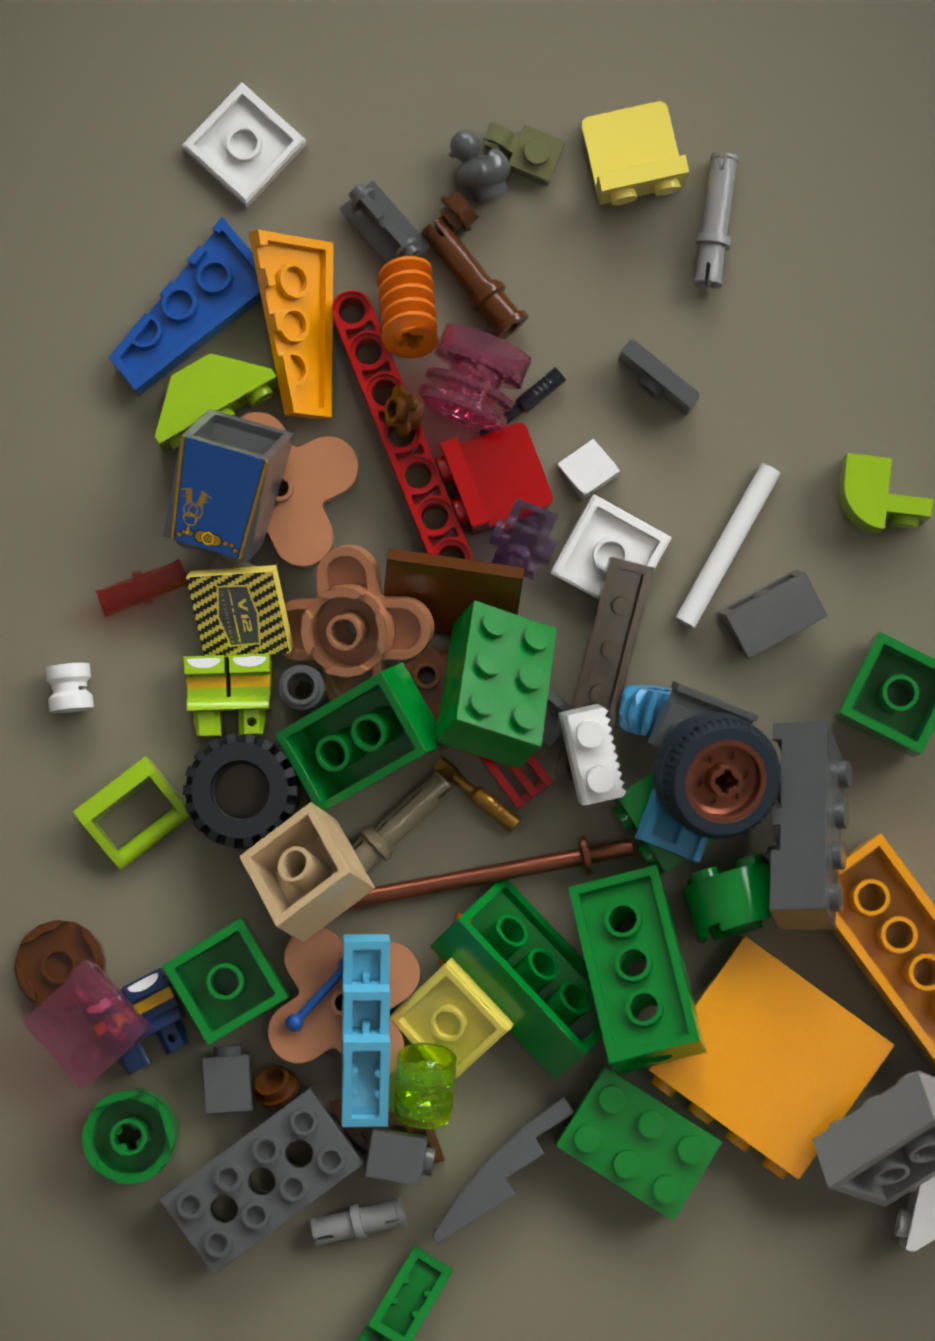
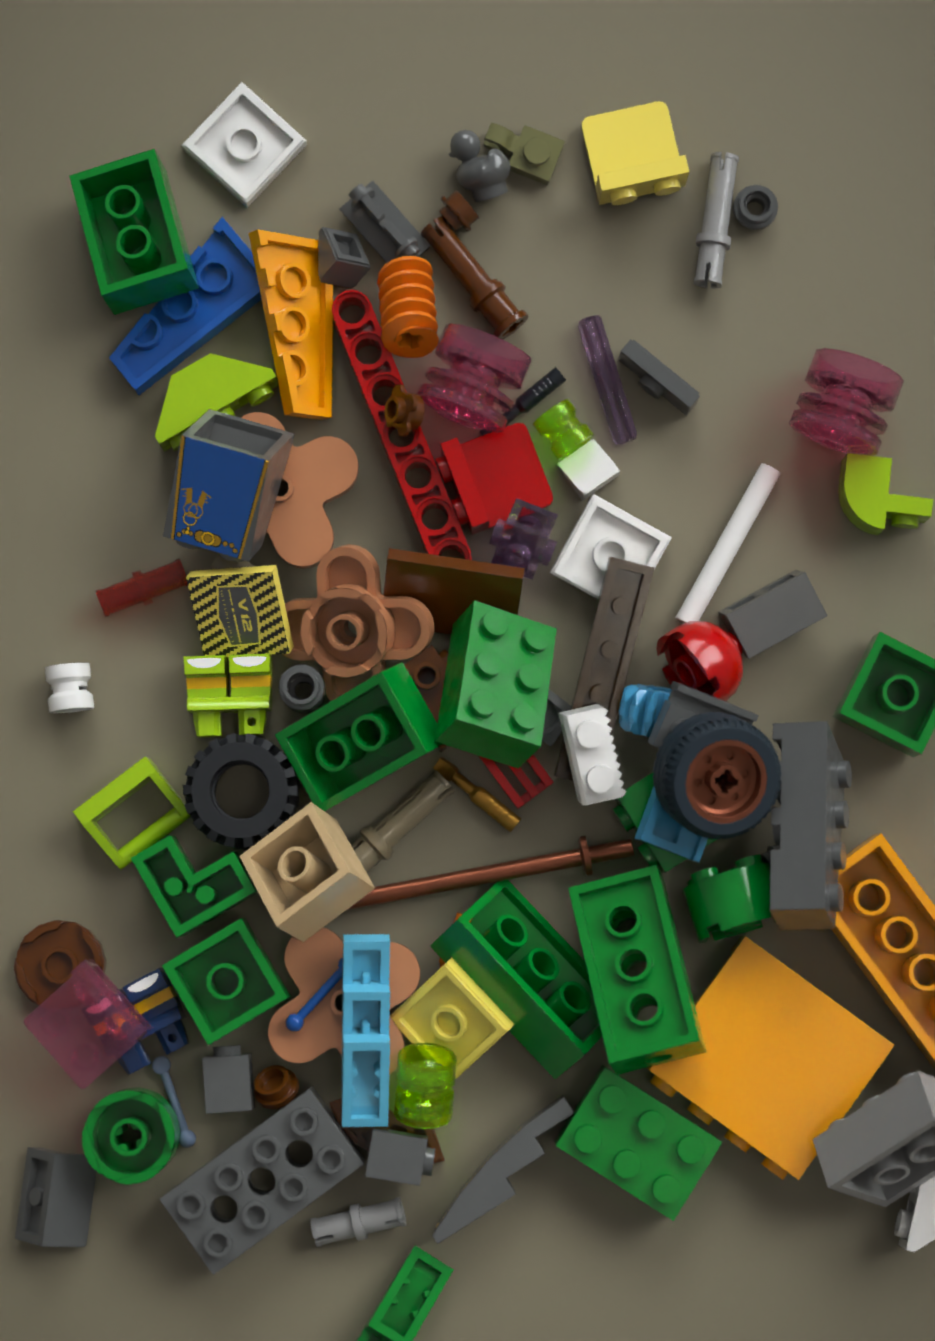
(55, 1199): none -> dark grey panel
(133, 232): none -> green brick
(161, 1066): none -> sand blue hinge
(187, 896): none -> green brick
(341, 258): none -> dark grey slope
(554, 426): none -> clear neon green wheel
(607, 379): none -> clear purple axle
(703, 658): none -> red cylinder
(757, 194): none -> dark grey plate
(849, 393): none -> clear pink wheel

